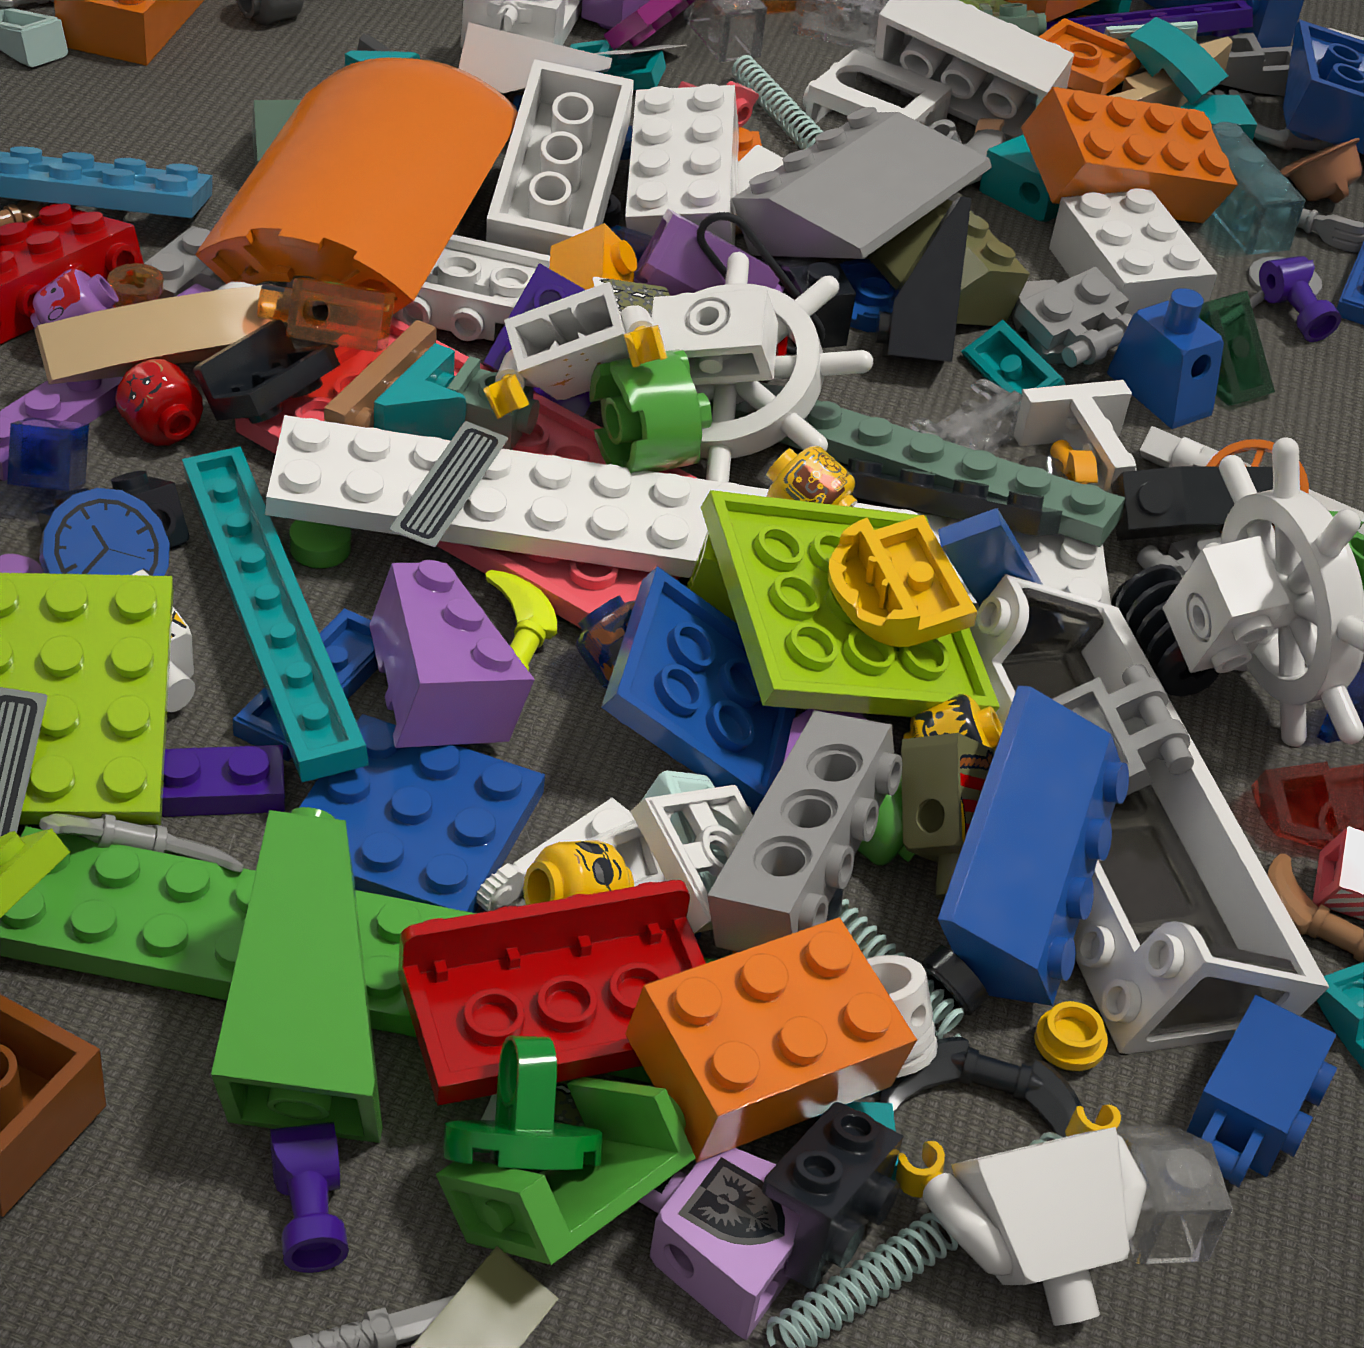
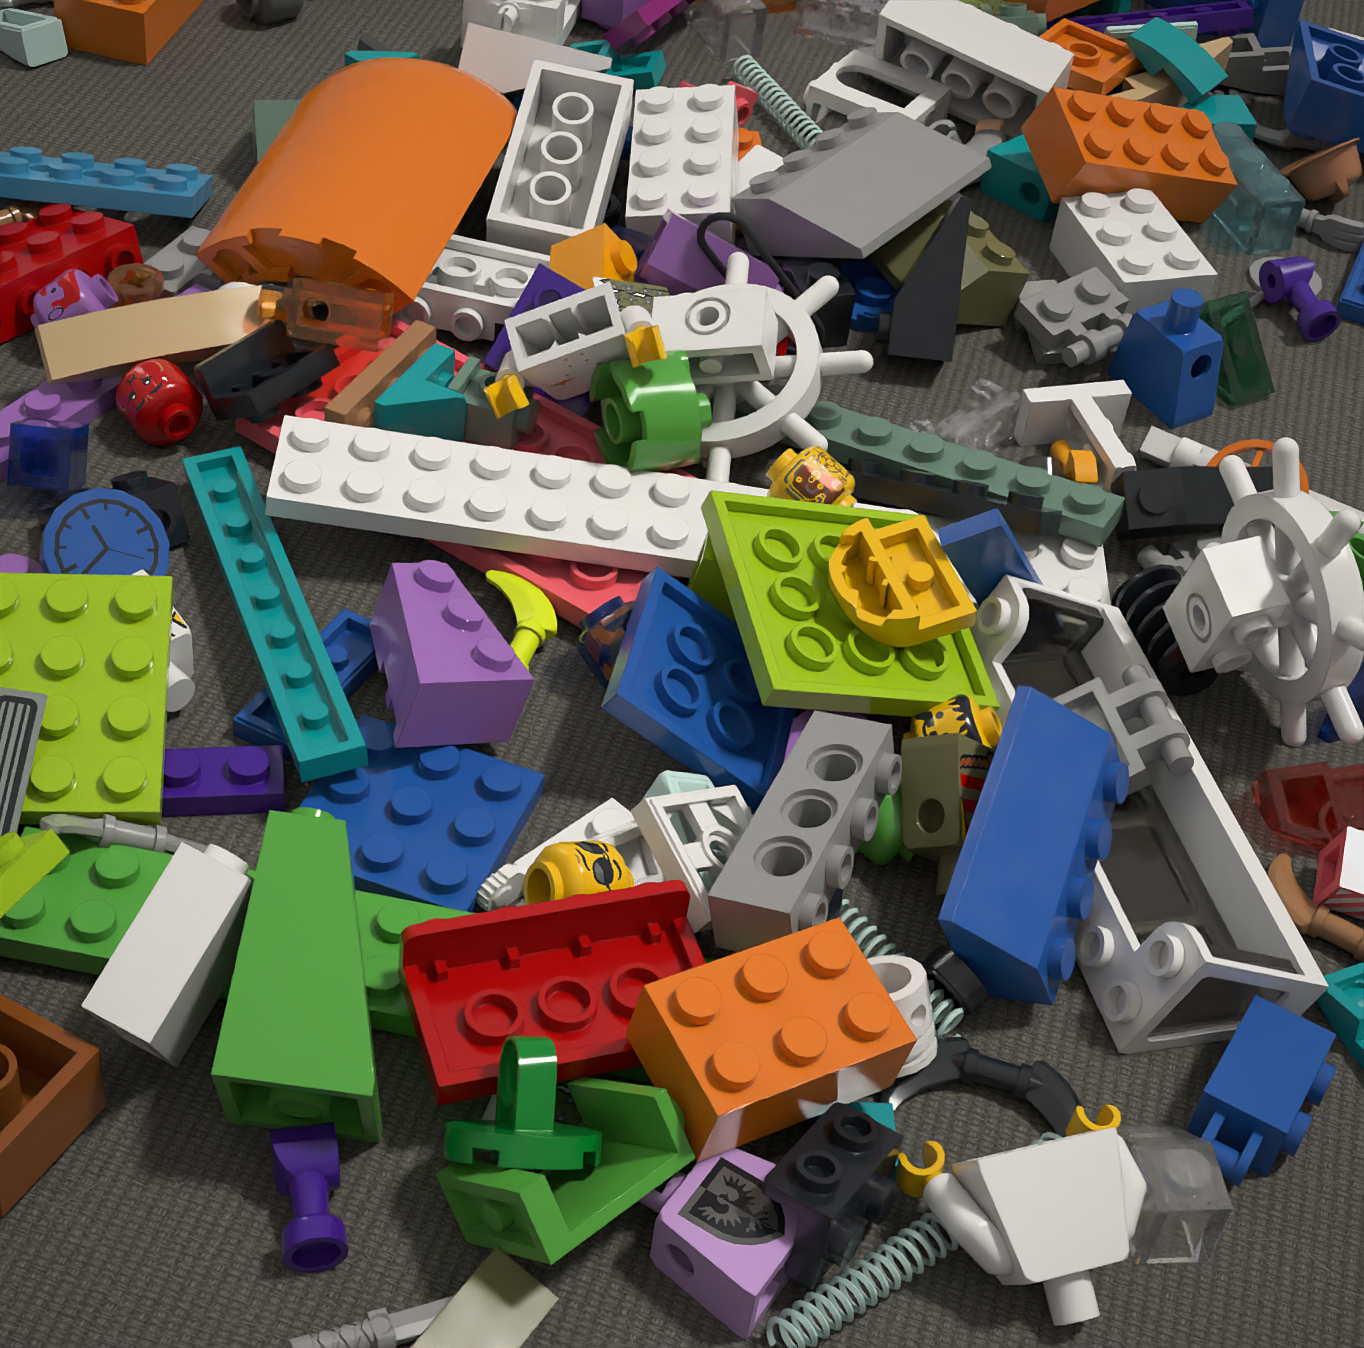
(175, 953): none -> white brick
(319, 543): bright green tile -> none
(449, 484): sticker -> none
(639, 49): white sticker -> none
(1009, 361): teal slope -> none
(1071, 1036): yellow plate -> none

